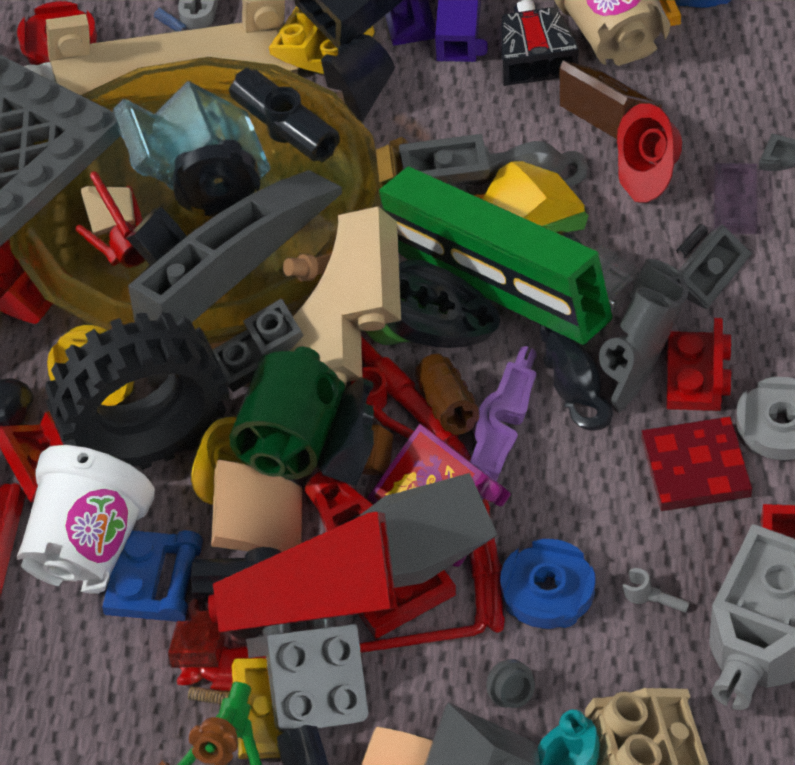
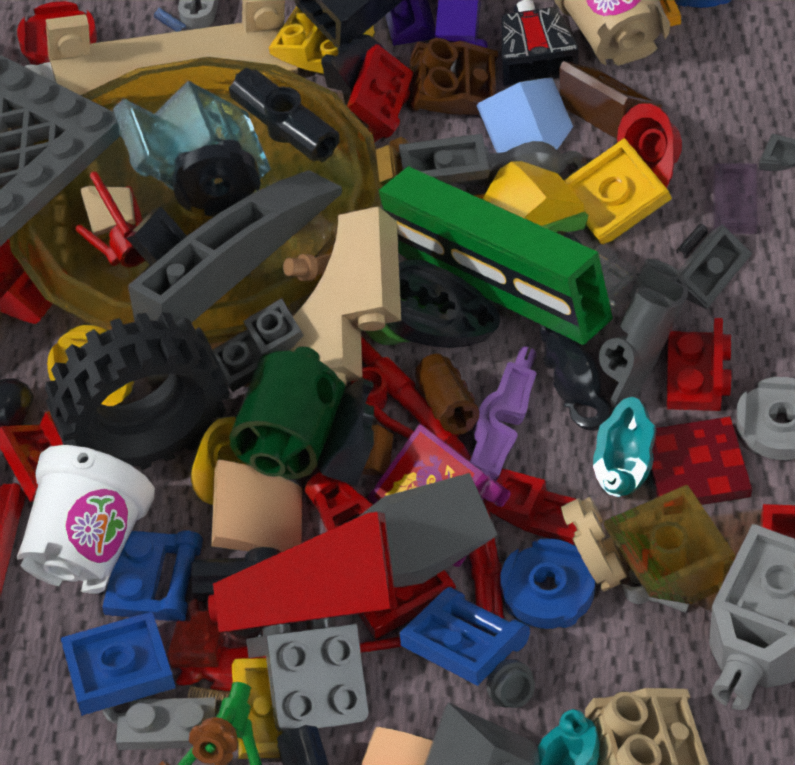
(117, 663): none -> blue plate
(160, 722): none -> light grey hinge
(380, 92): none -> red bracket
(451, 76): none -> reddish brown slope
(458, 645): none -> blue plate
(526, 114): none -> light blue slope
(533, 507): none -> red slope
(599, 555): none -> tan plate
(617, 191): none -> yellow plate
(627, 445): none -> teal arm
(673, 547): none -> clear yellow slope

